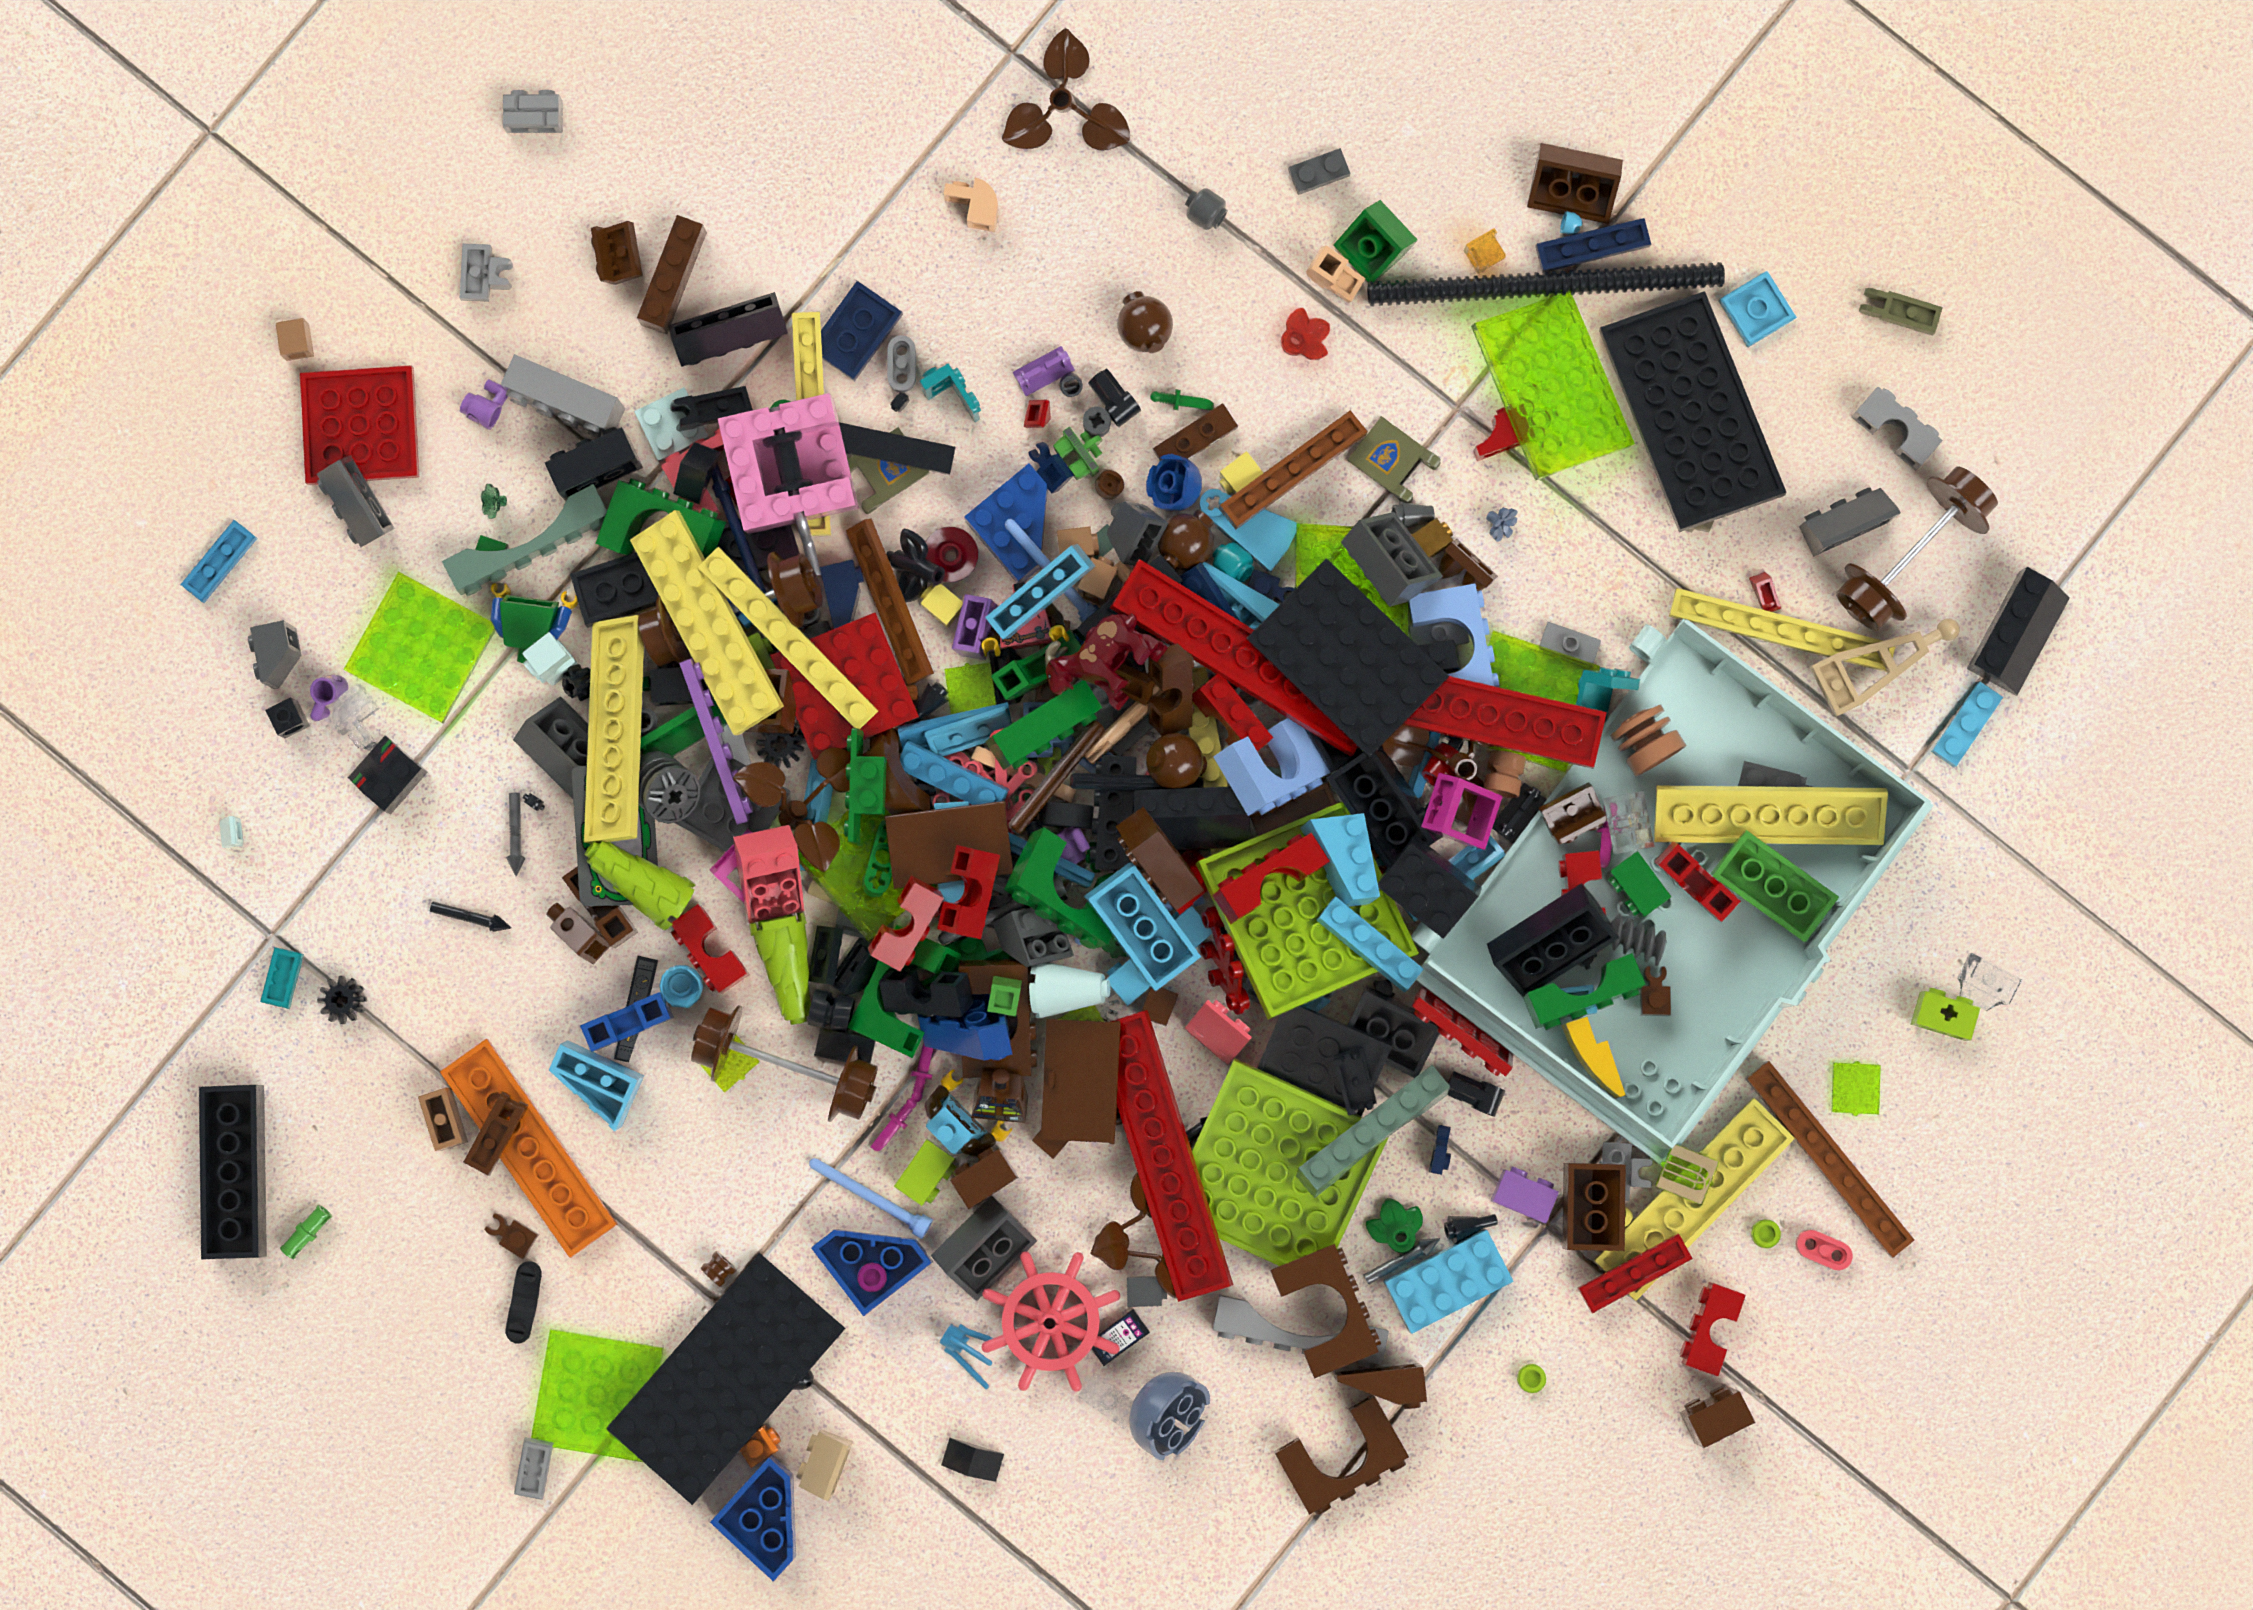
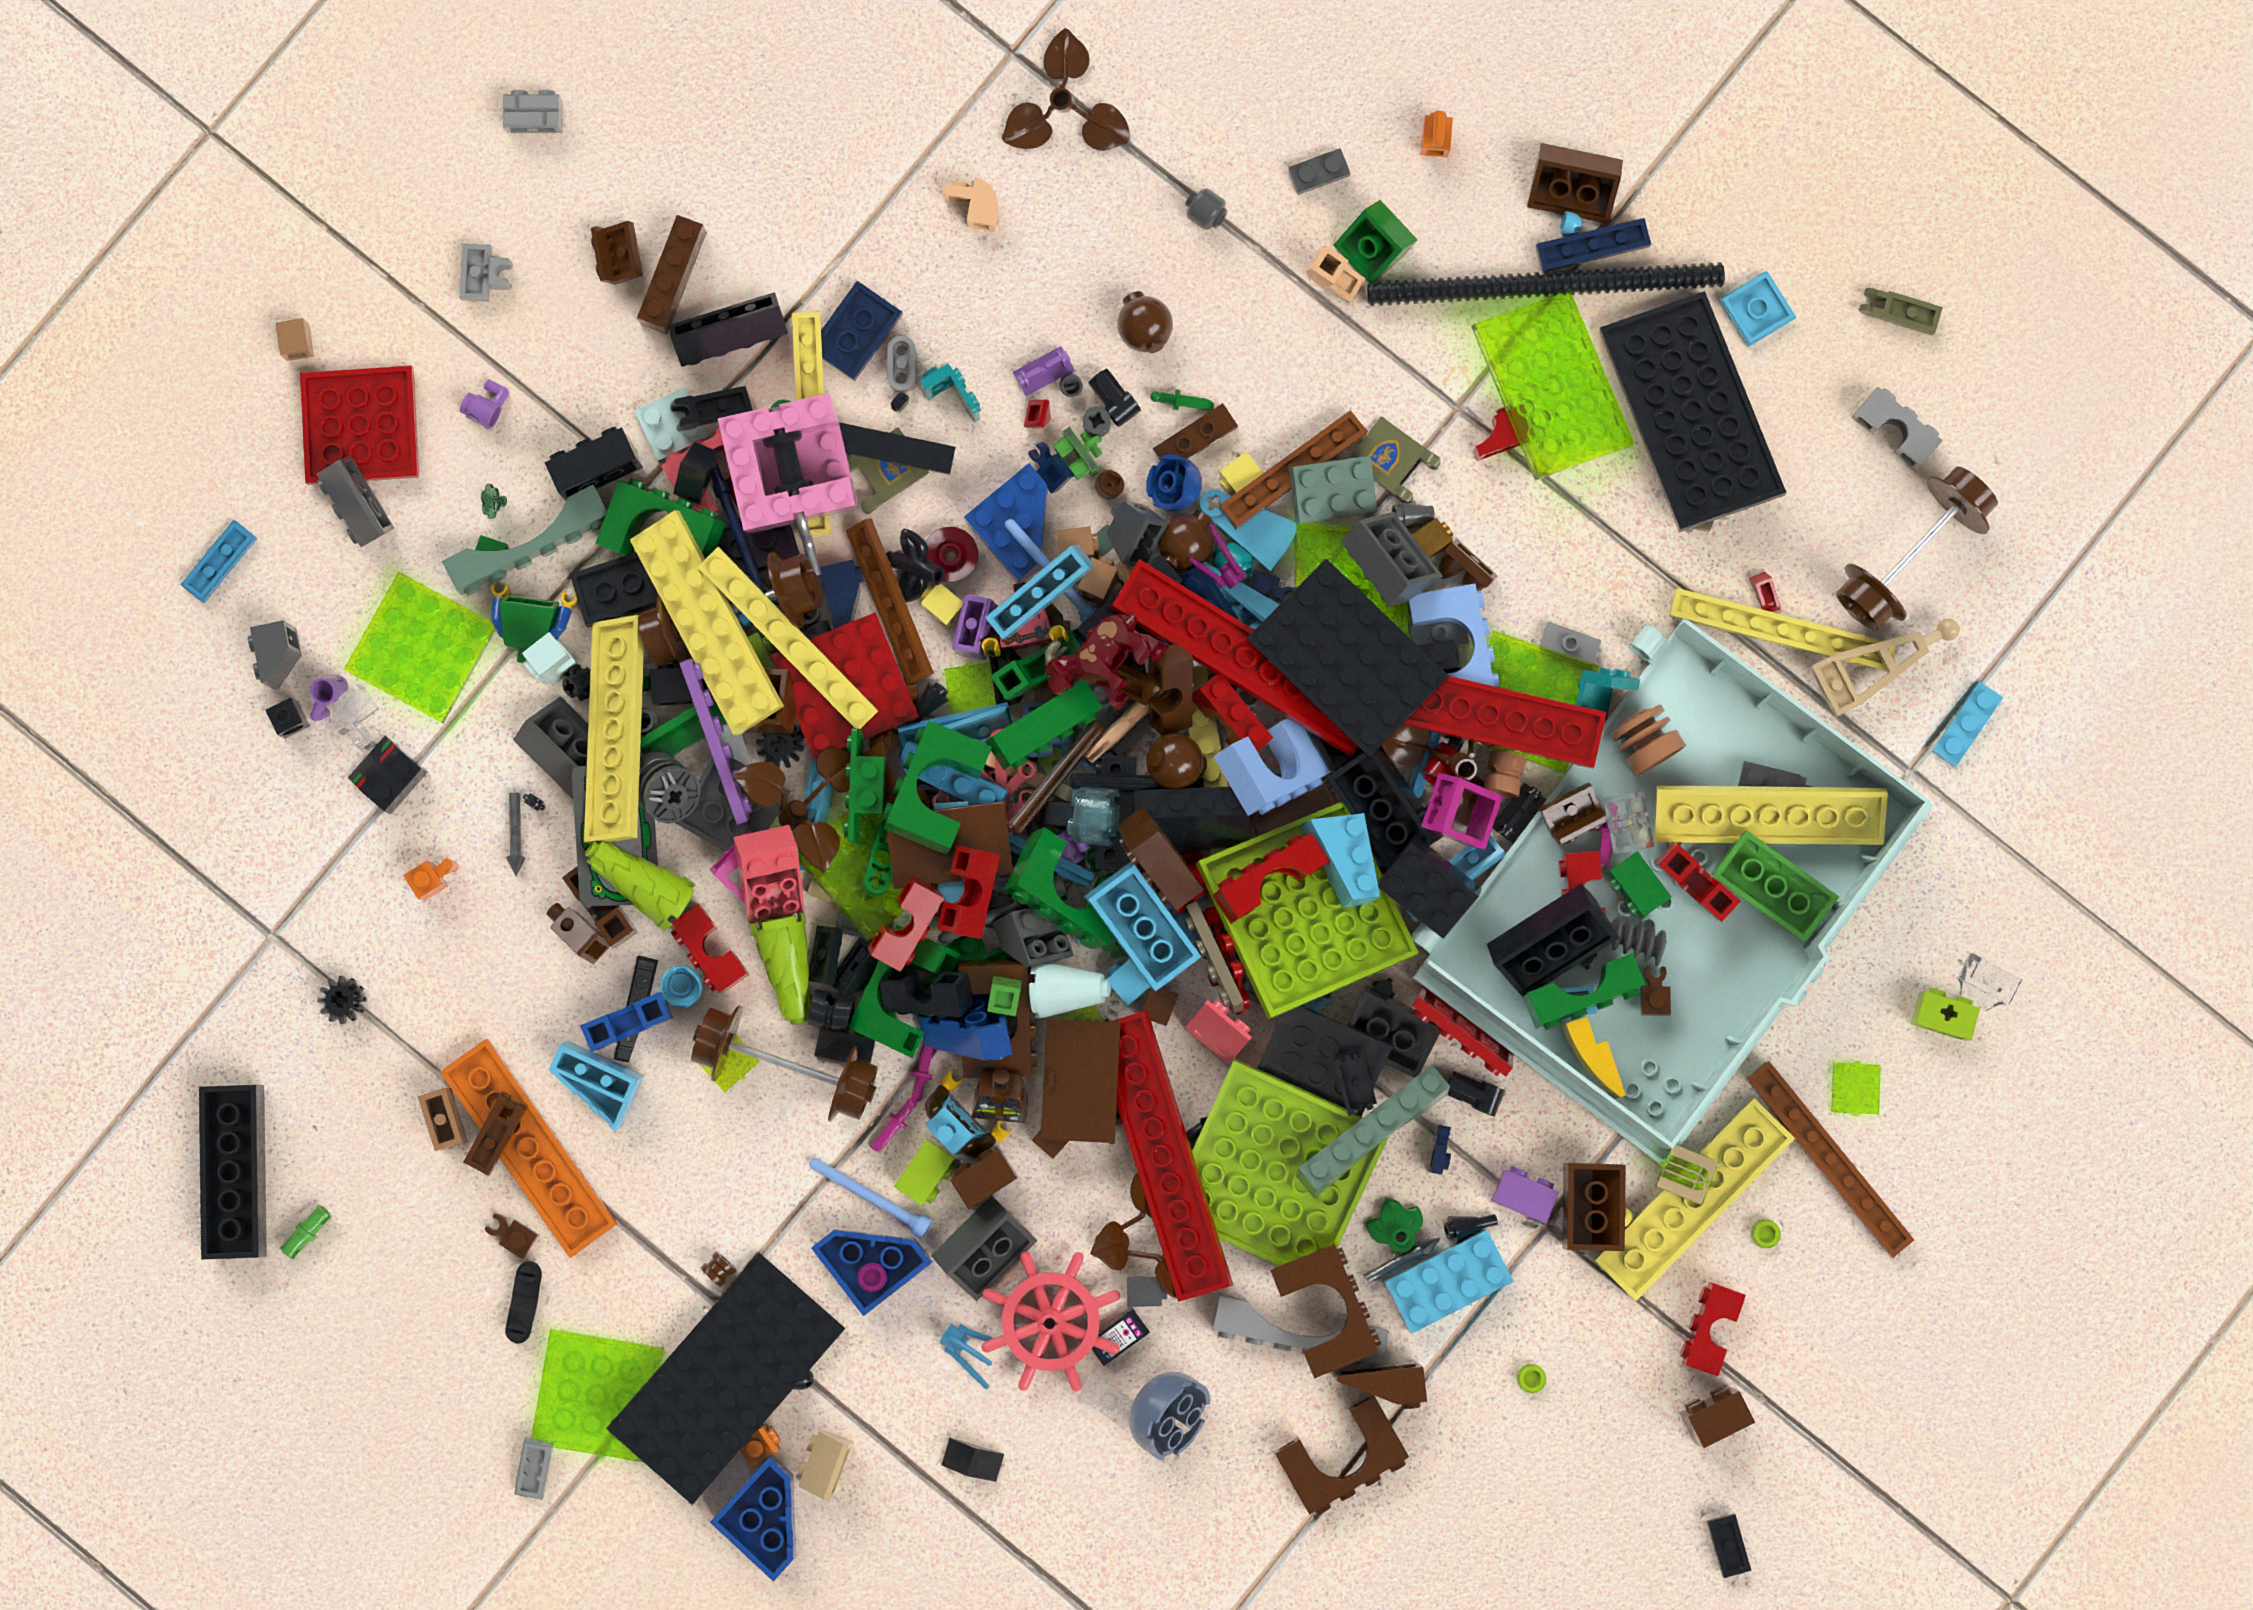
(231, 832): light aqua slope -> none
(282, 978): teal plate -> none
(428, 879): none -> orange brick
(494, 923): black piece -> none
(561, 396): light grey brick -> none
(936, 748): none -> green arch
(1094, 816): none -> clear light blue brick
(1218, 969): none -> dark tan plate
(1230, 573): none -> magenta plant
(1308, 333): clear red plate -> none
(1333, 489): none -> sand green plate
(1370, 944): medium azure plate -> none
(1436, 134): none -> orange brick
(1484, 251): clear yellow panel -> none
(1502, 522): sand blue plant -> none
(1622, 1154): light grey plate -> none
(1635, 1273): red tile -> none
(1728, 1545): none -> black plate
(1823, 1250): coral plate -> none
(1848, 520): dark grey slope -> none
(2019, 630): black slope -> none

